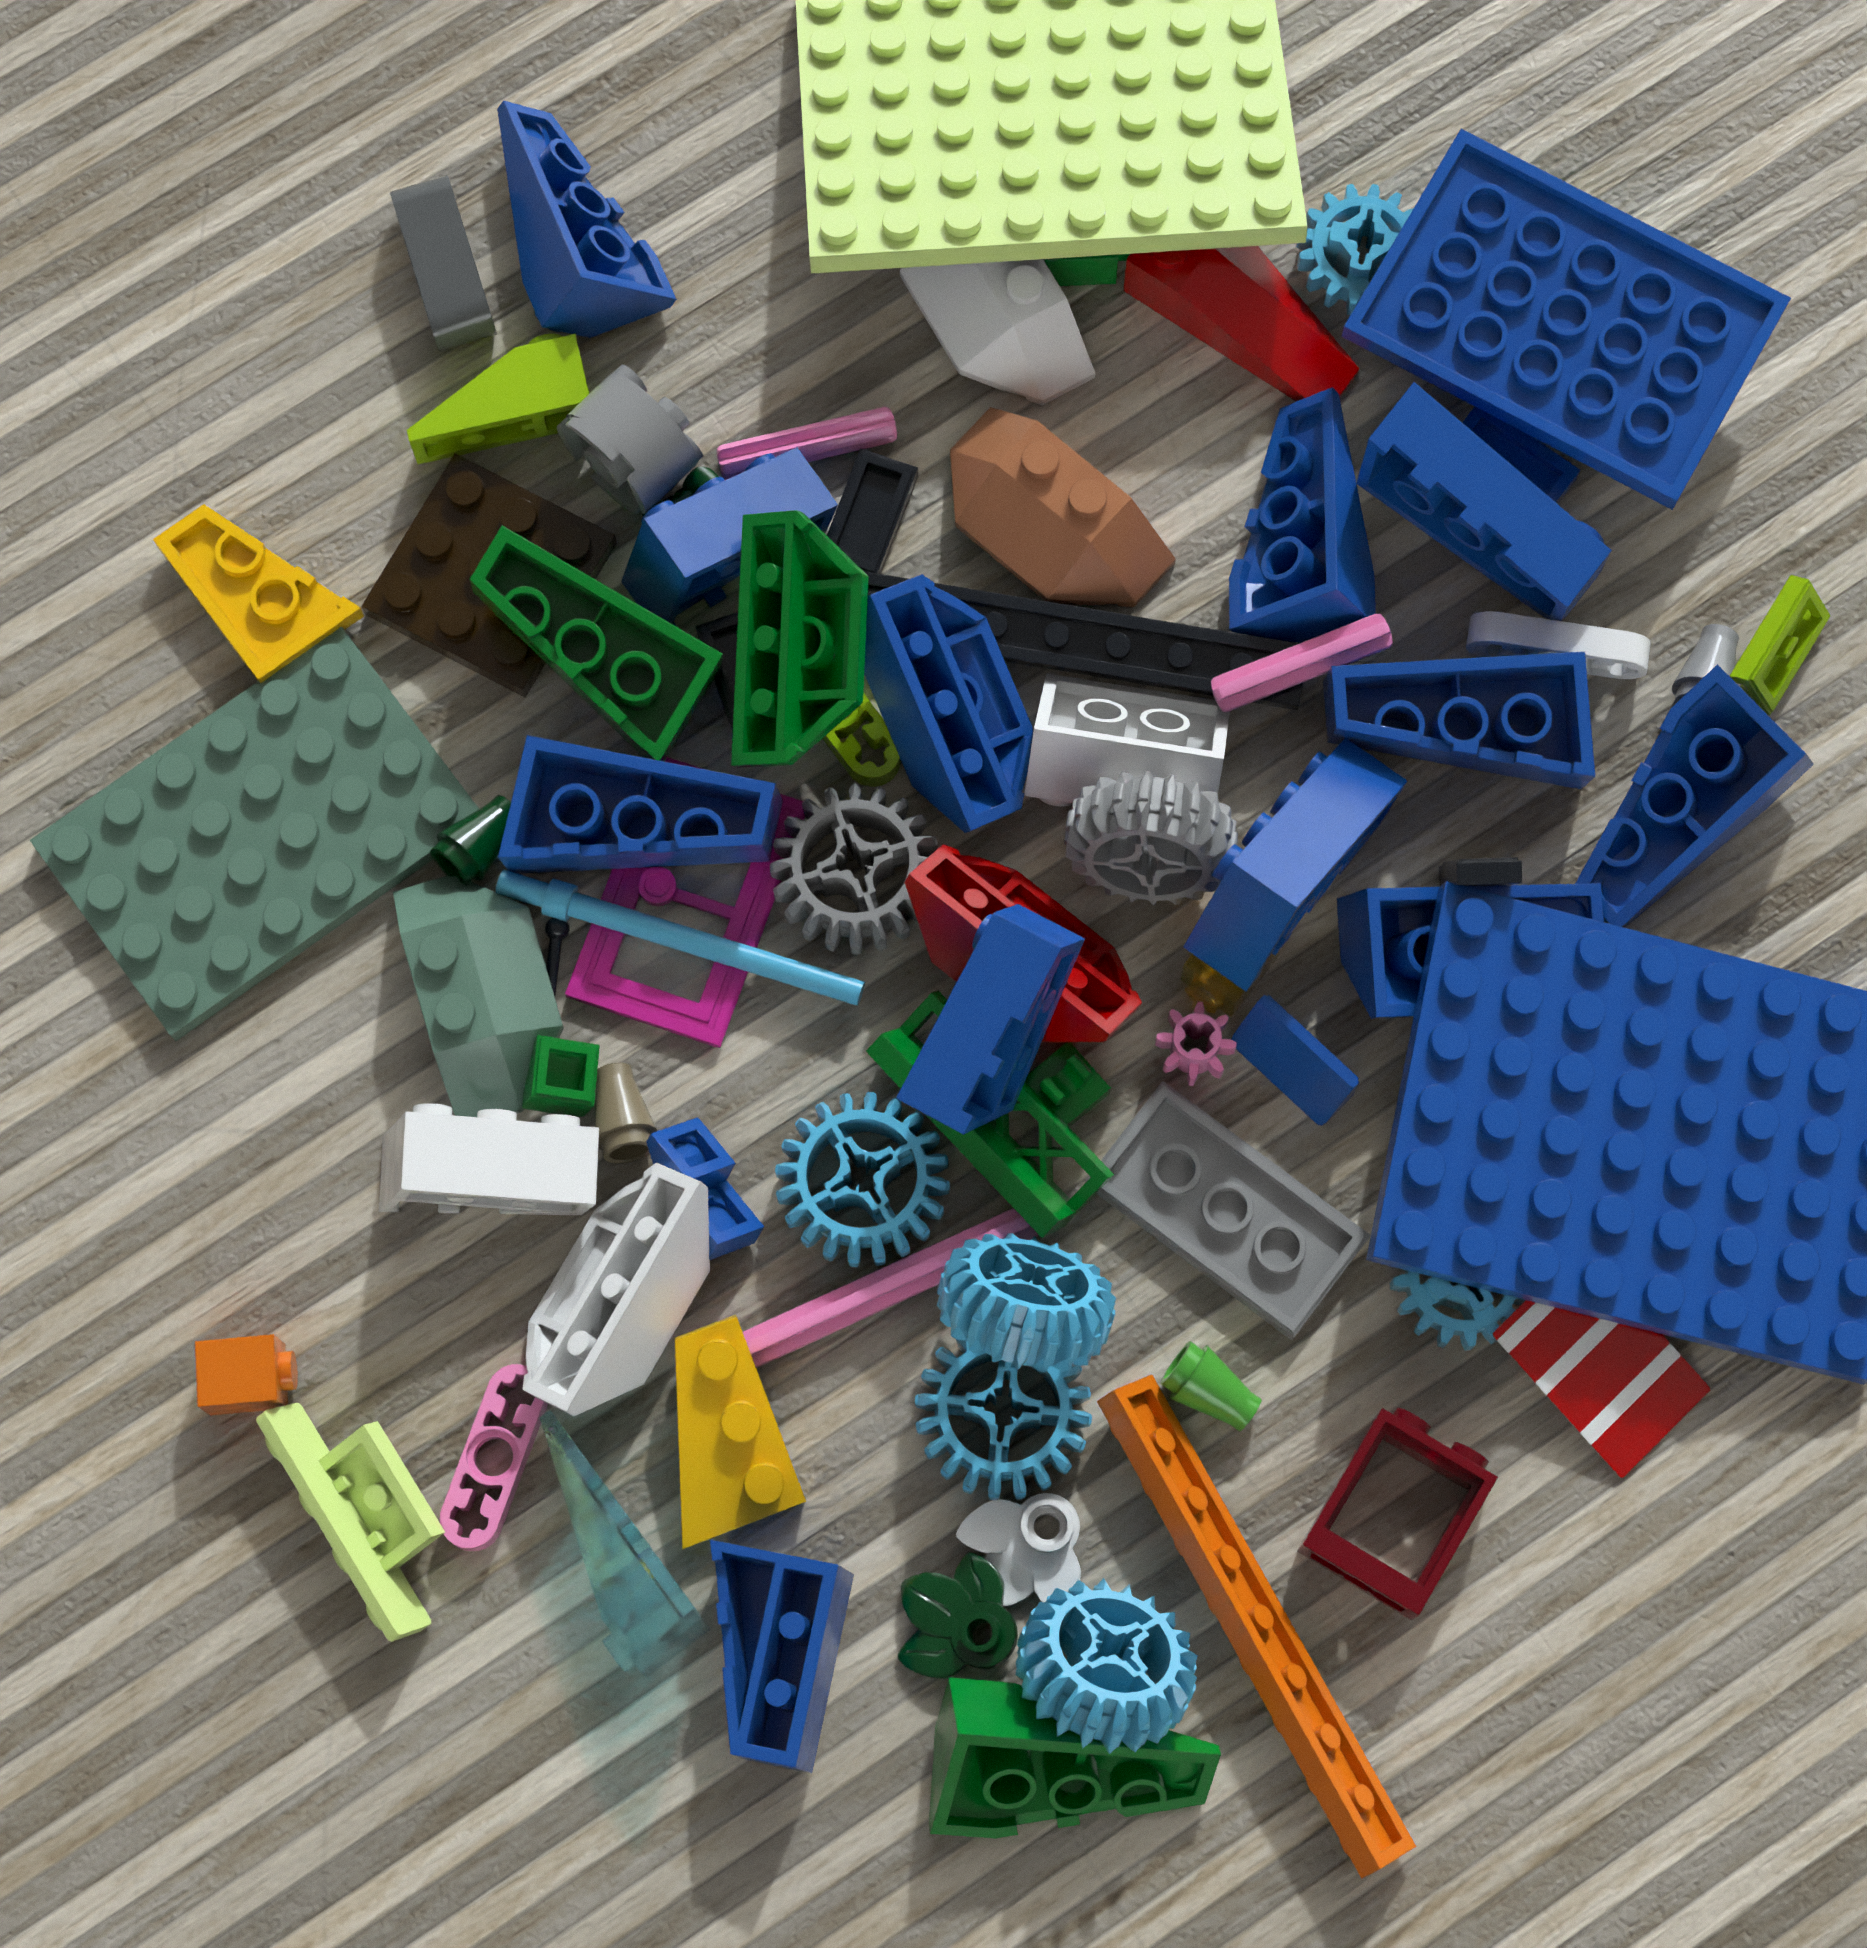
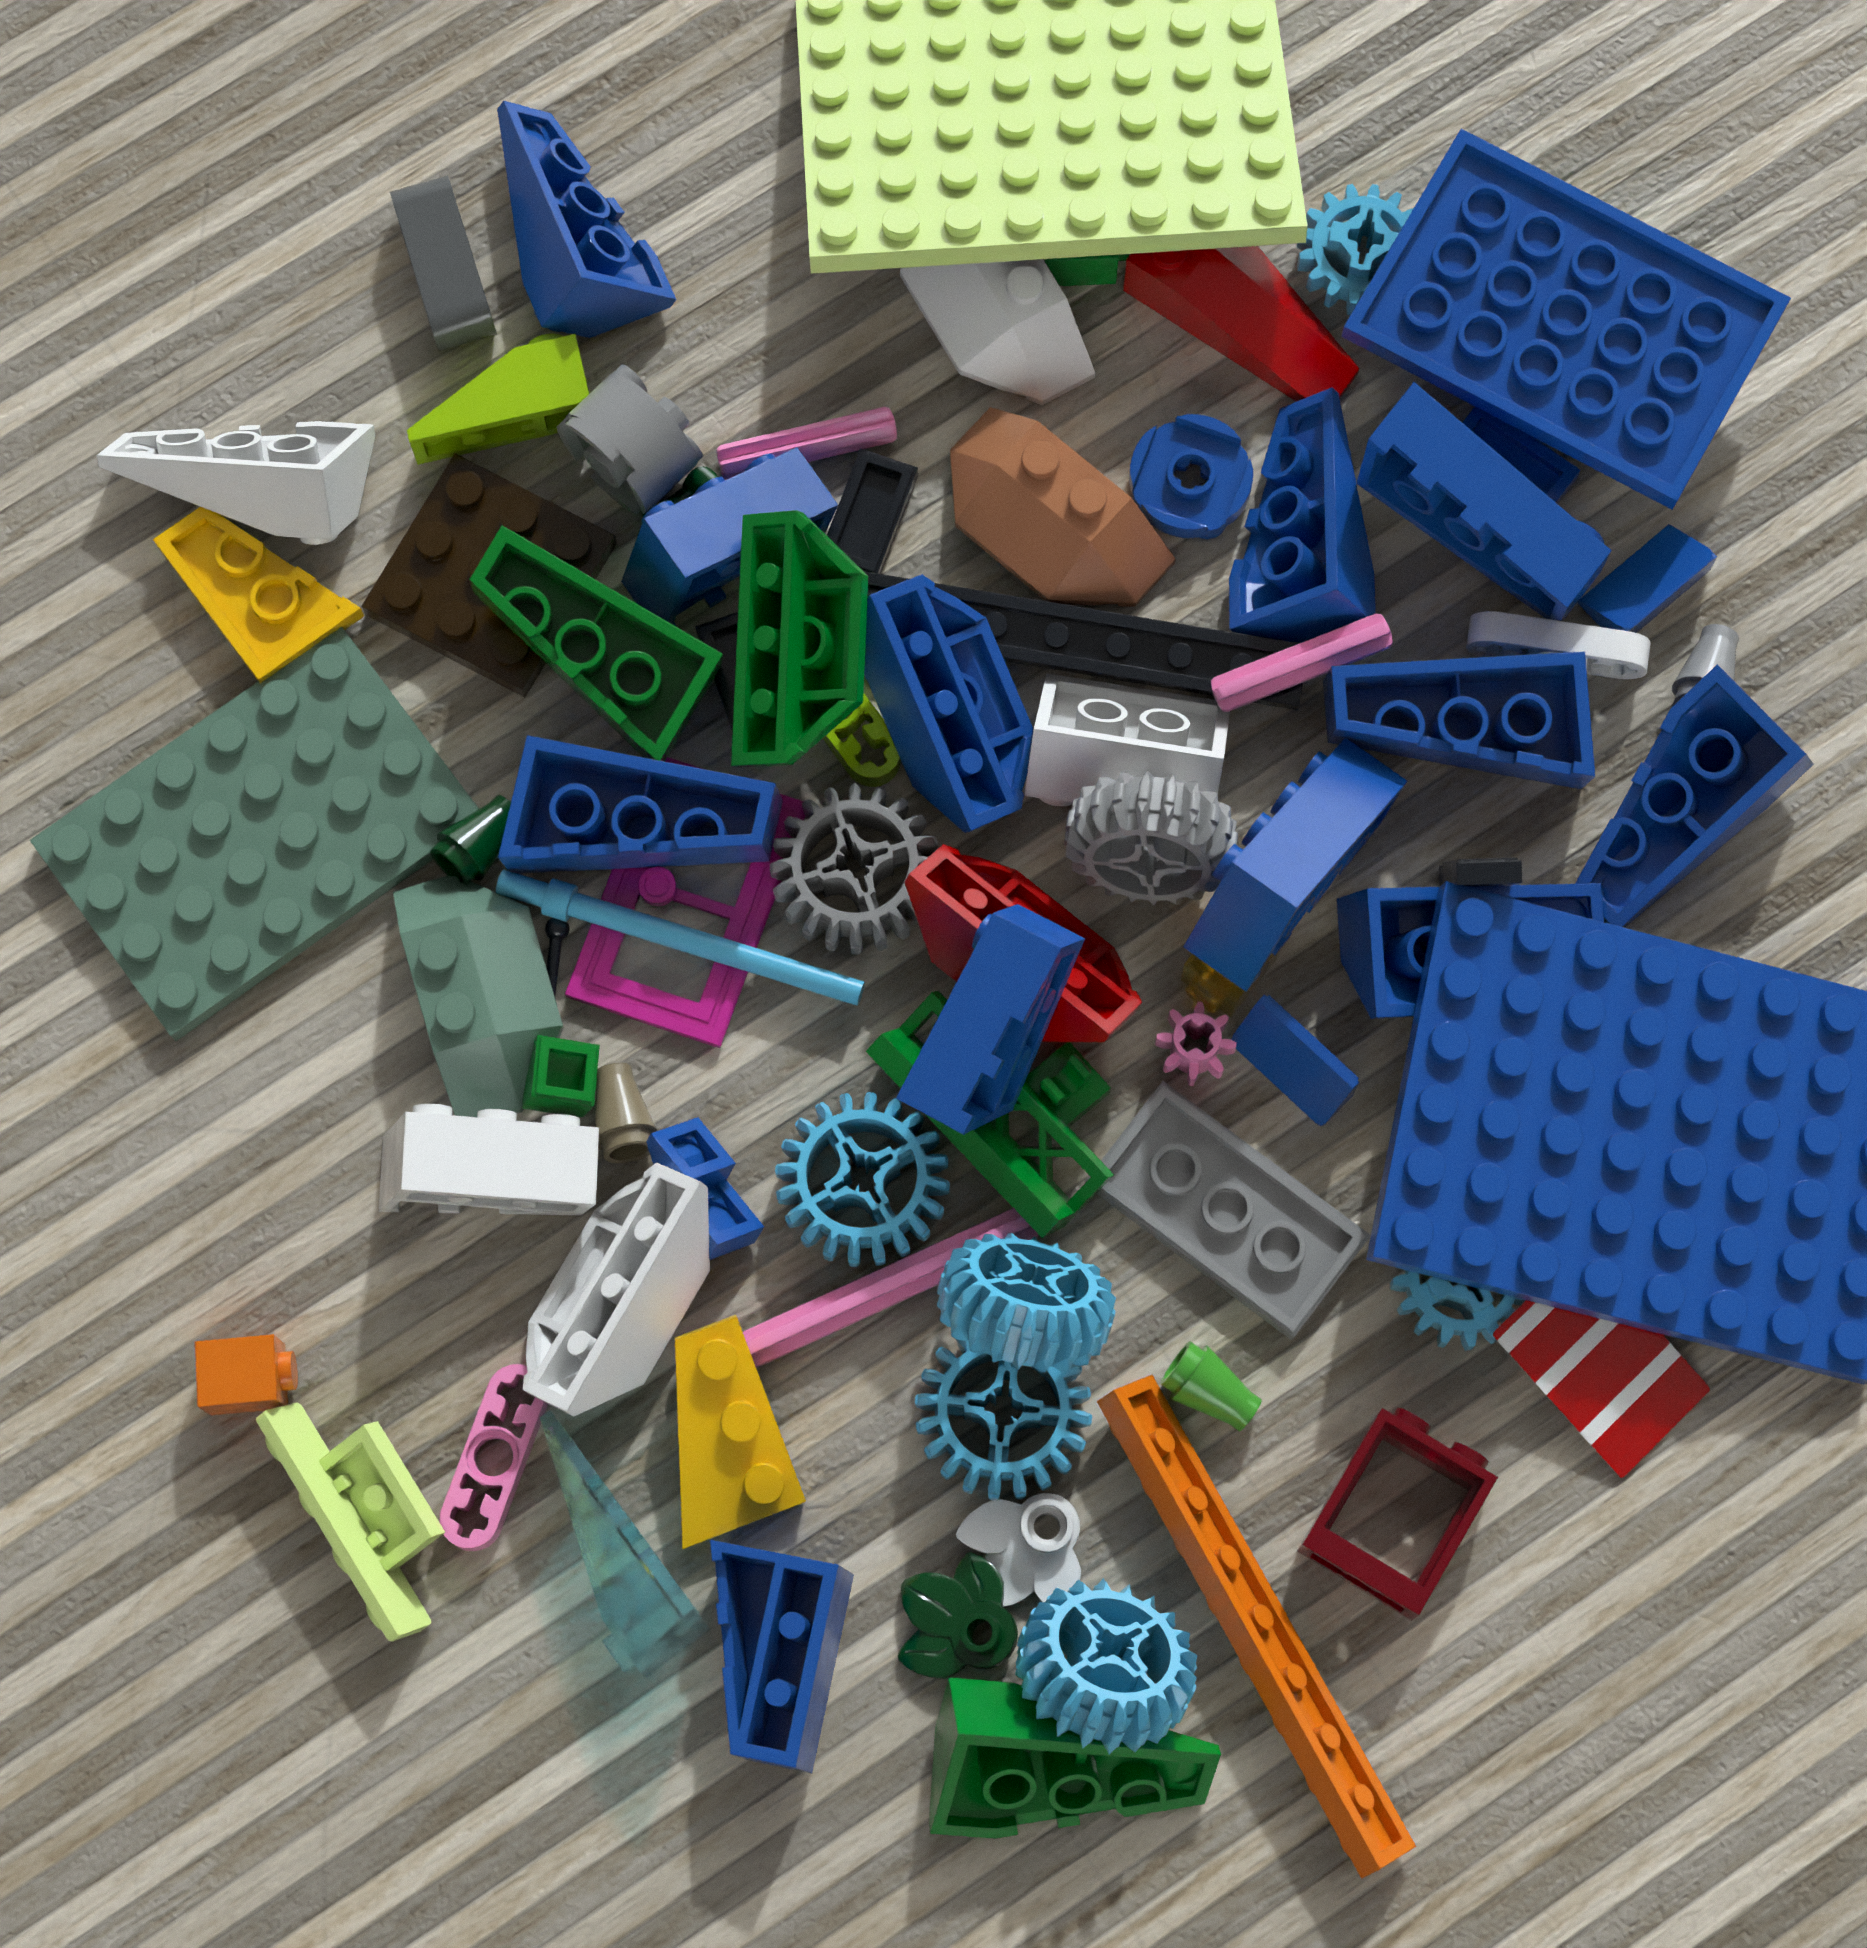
(278, 483): none -> white wedge
(1173, 447): none -> blue plate
(1648, 581): none -> blue slope
(1781, 643): lime tile -> none

